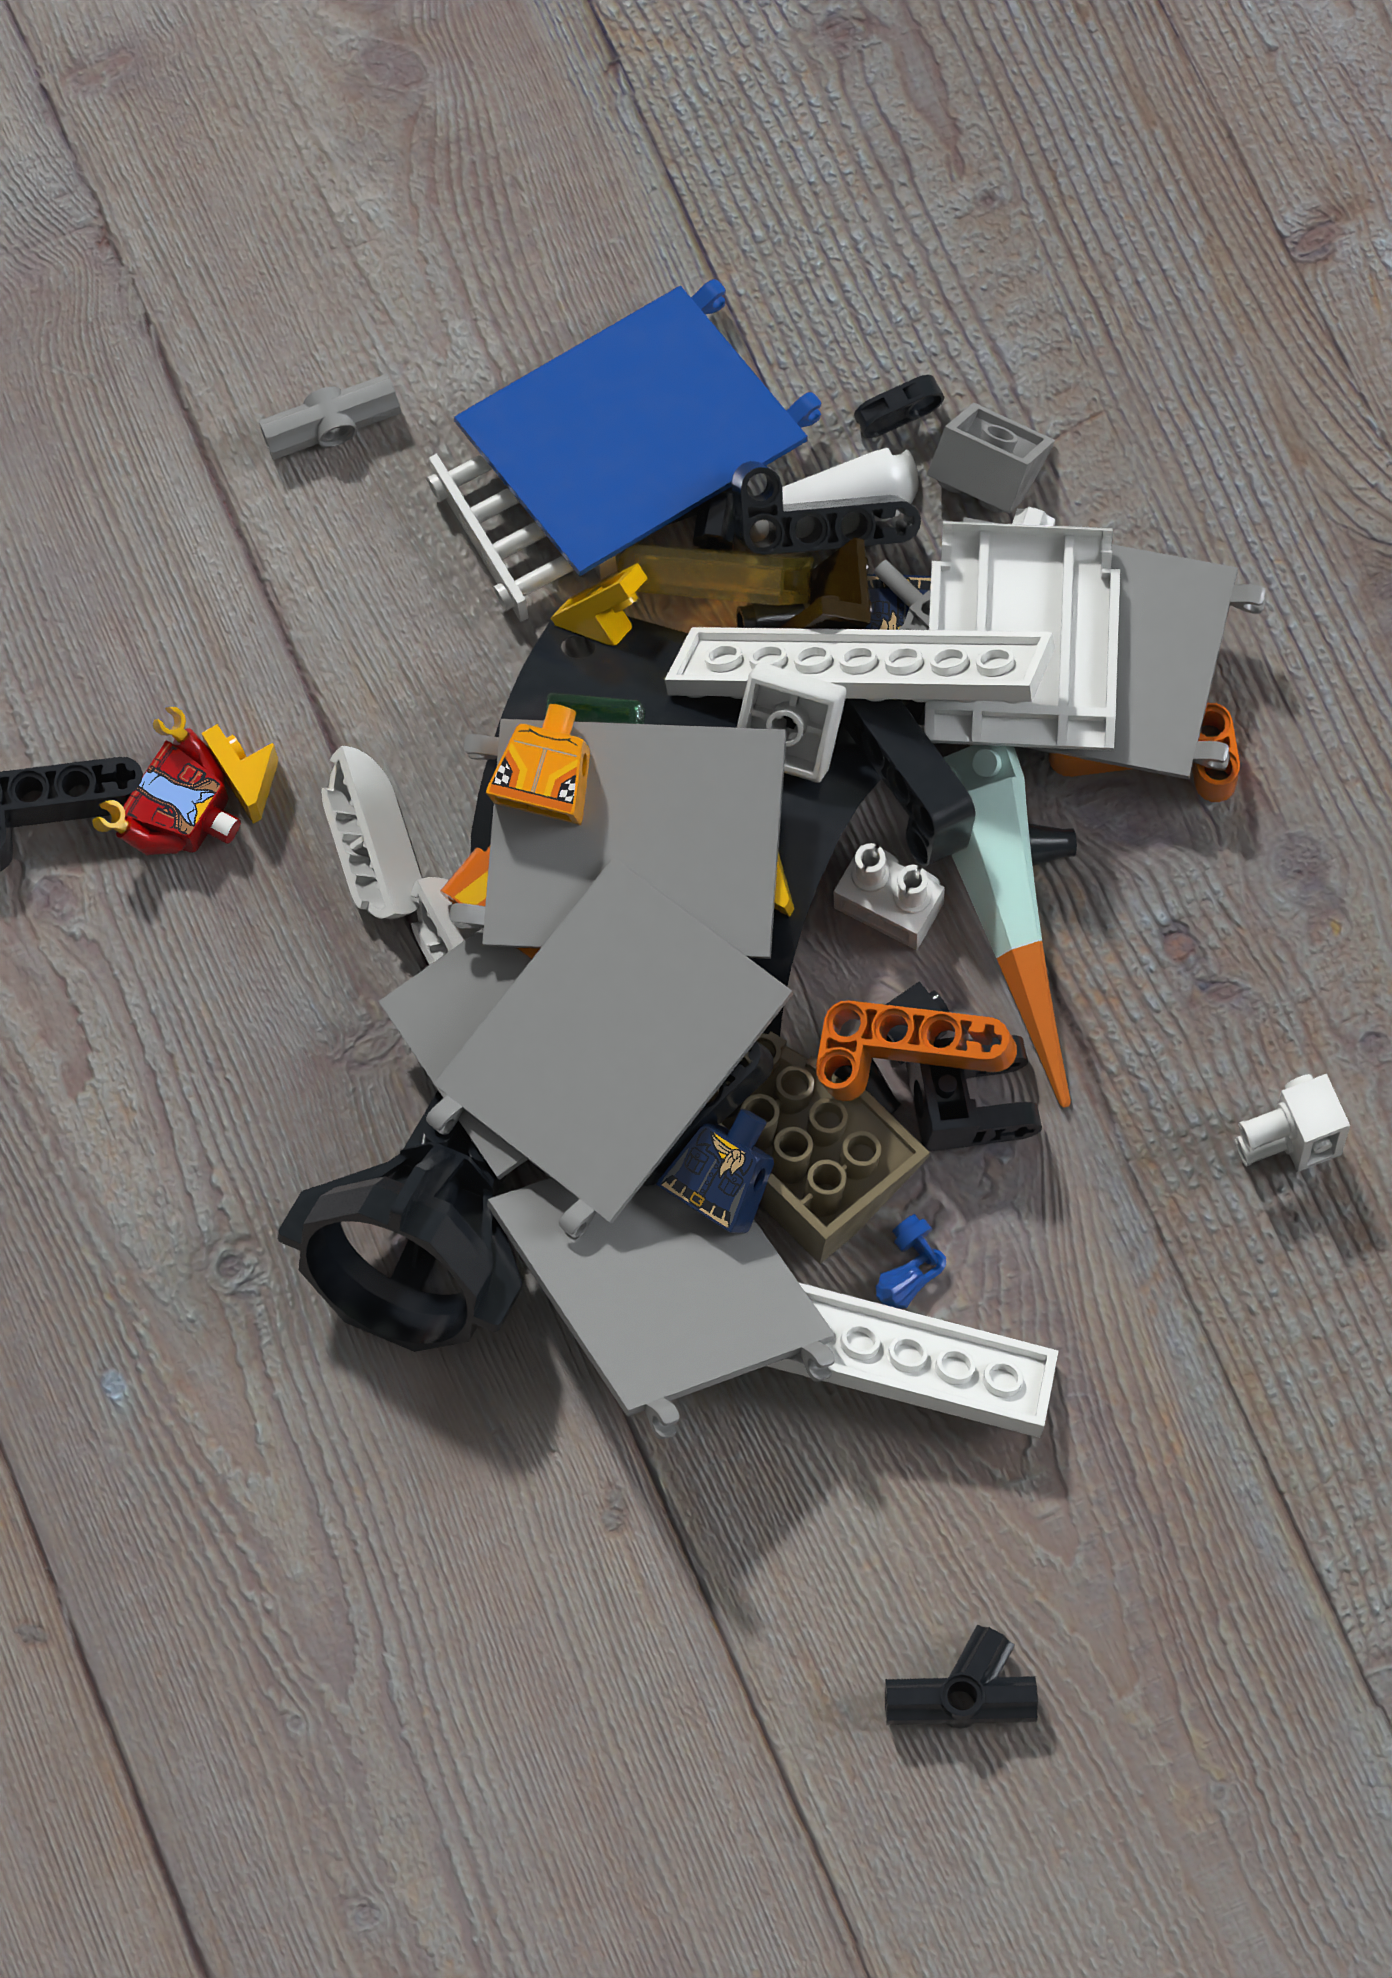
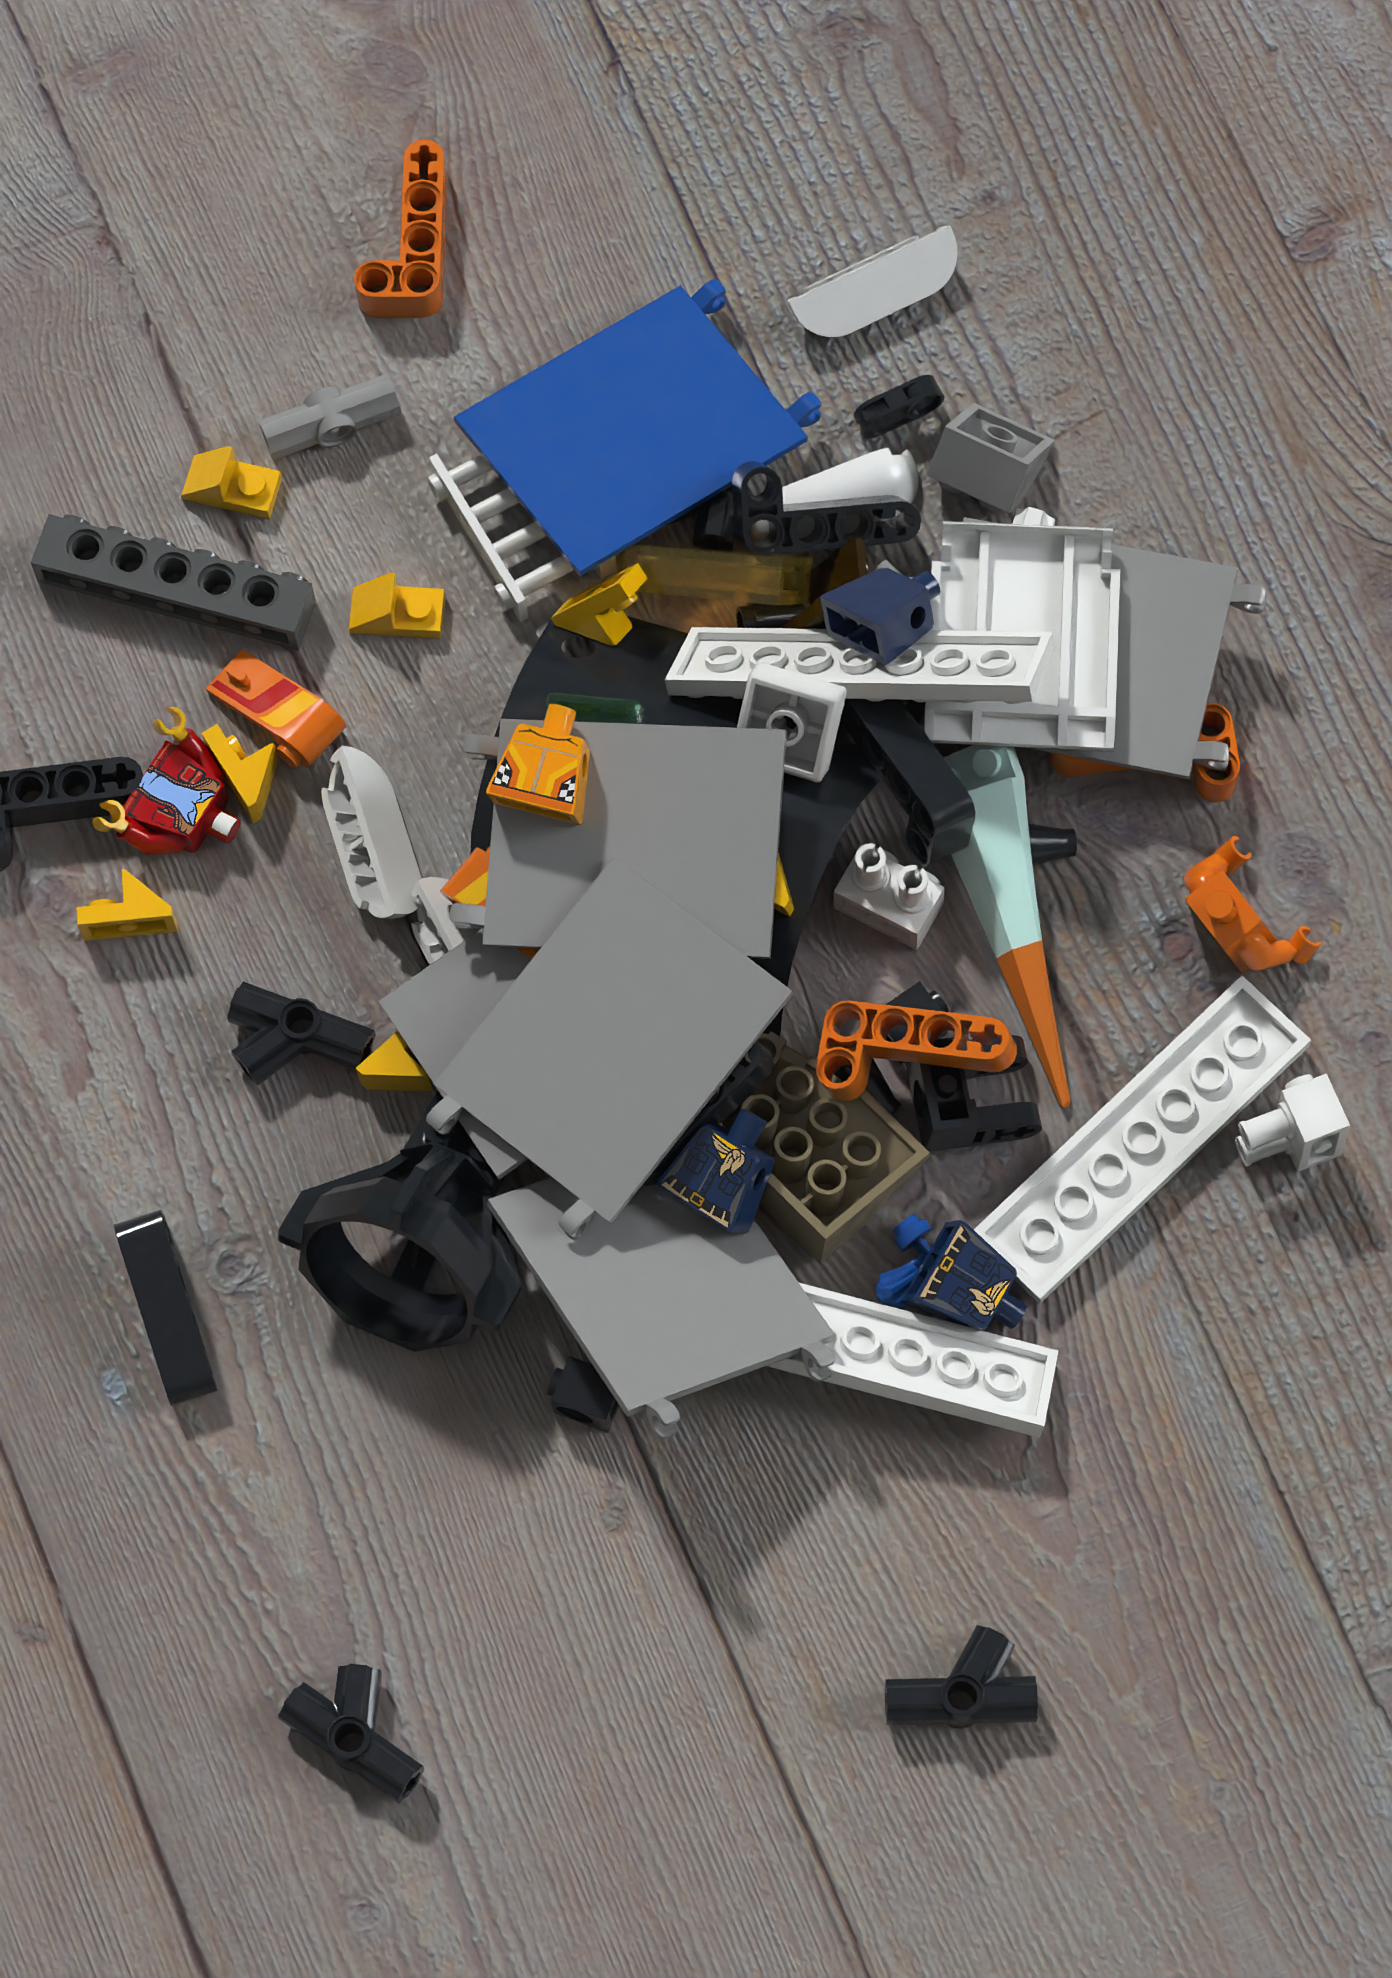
(138, 914): none -> yellow slope
(165, 1307): none -> black beam
(232, 485): none -> yellow slope
(277, 1045): none -> black piece
(278, 623): none -> dark grey brick
(294, 716): none -> orange door
(354, 1713): none -> black piece
(393, 1068): none -> yellow slope
(396, 610): none -> yellow slope
(417, 229): none -> orange beam
(582, 1395): none -> black brick
(877, 285): none -> white brick
(881, 612): none -> dark blue torso
(965, 1281): none -> dark blue torso
(1142, 1137): none -> white plate
(1234, 920): none -> orange torso

